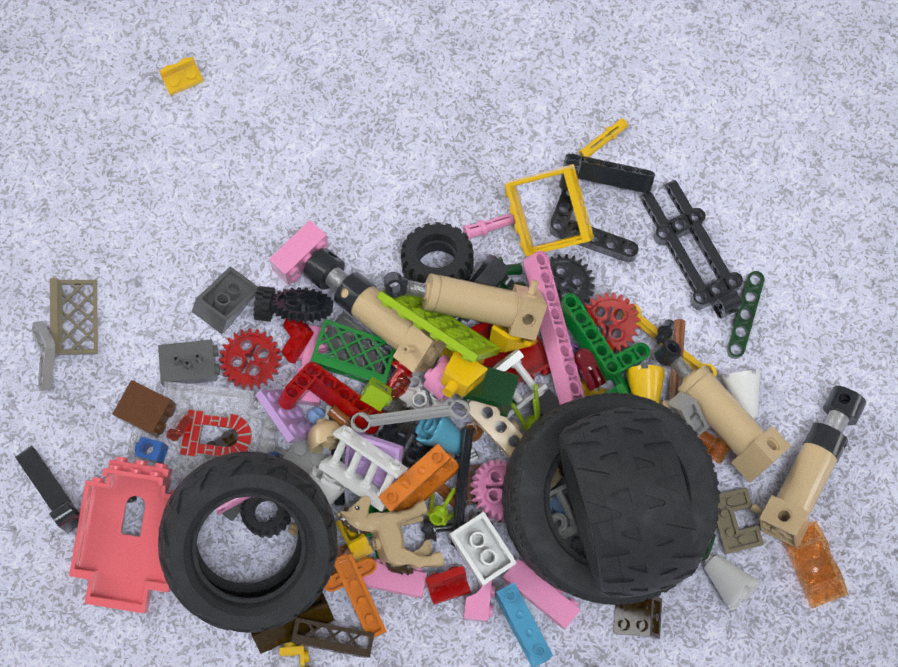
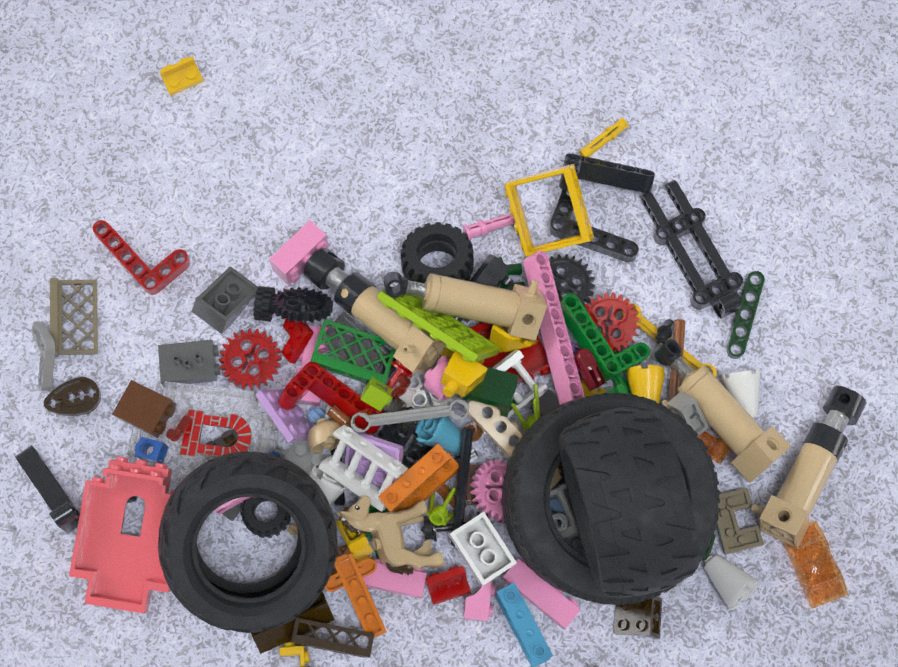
(74, 387): none -> dark brown piece
(135, 262): none -> red beam

